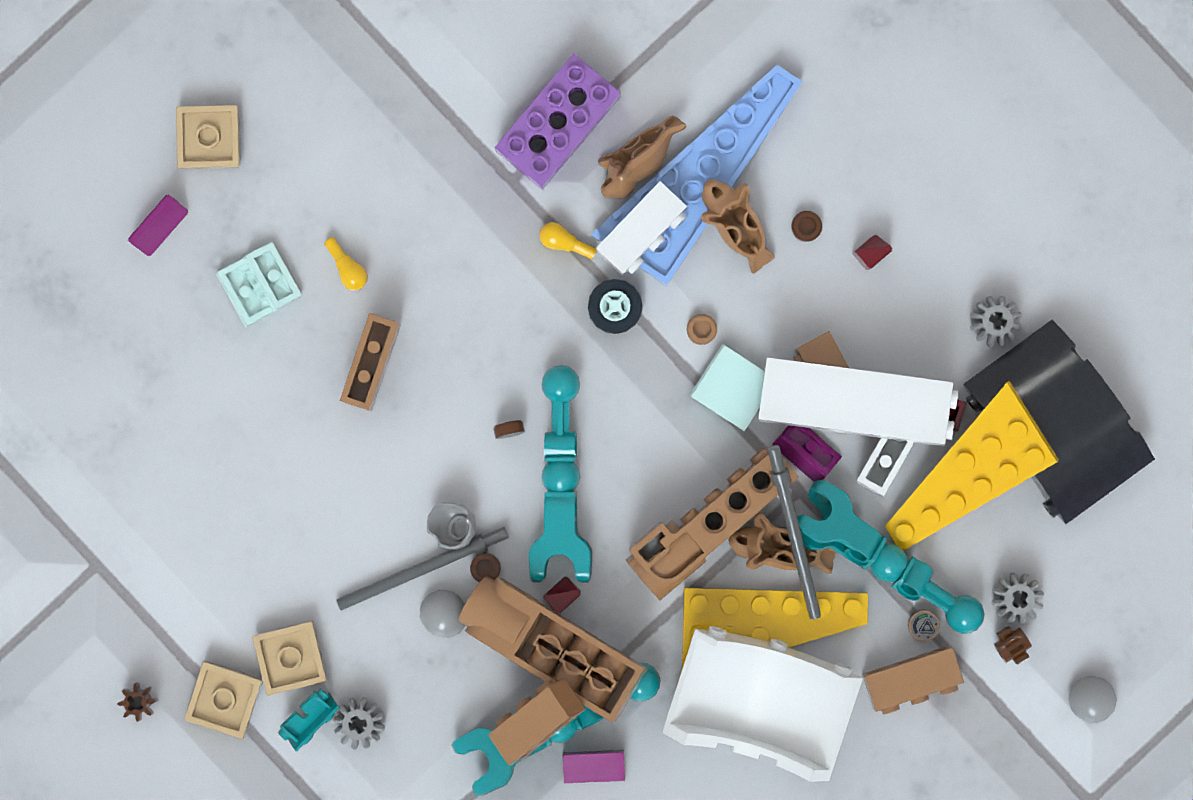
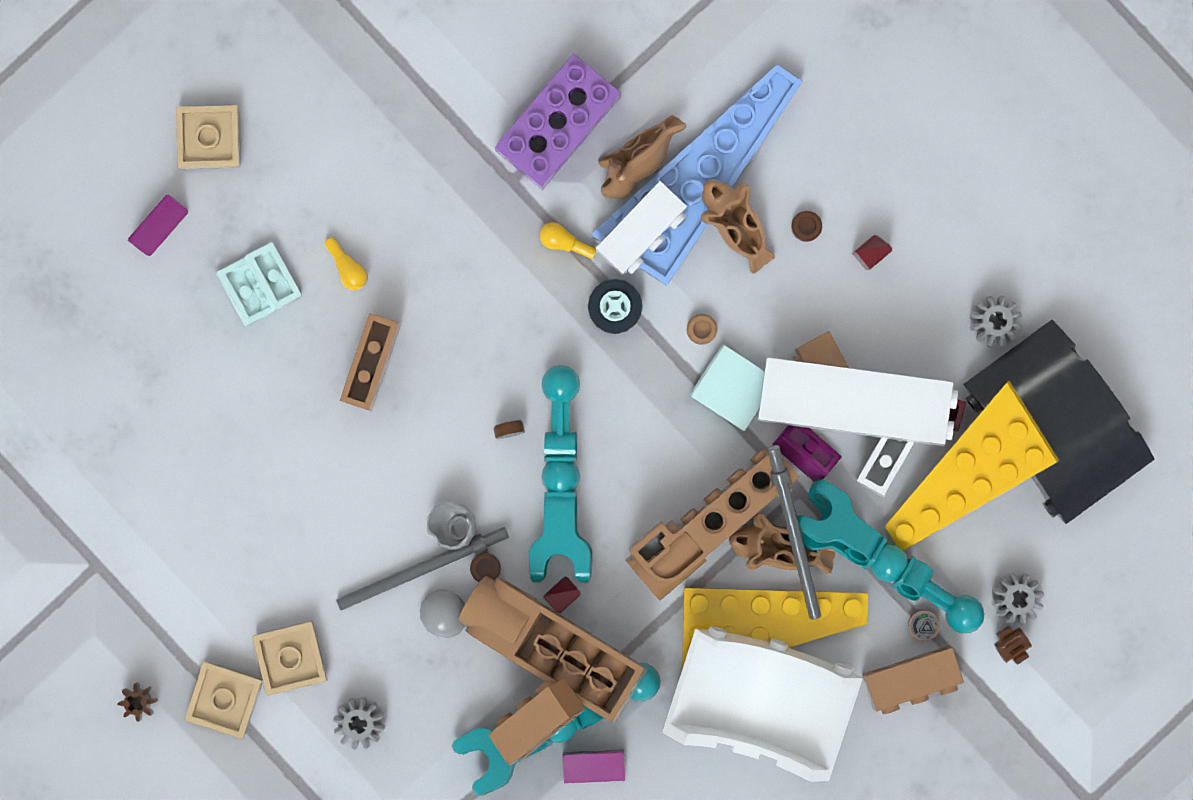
(319, 710): teal hinge -> none
(1092, 699): light grey hair -> none

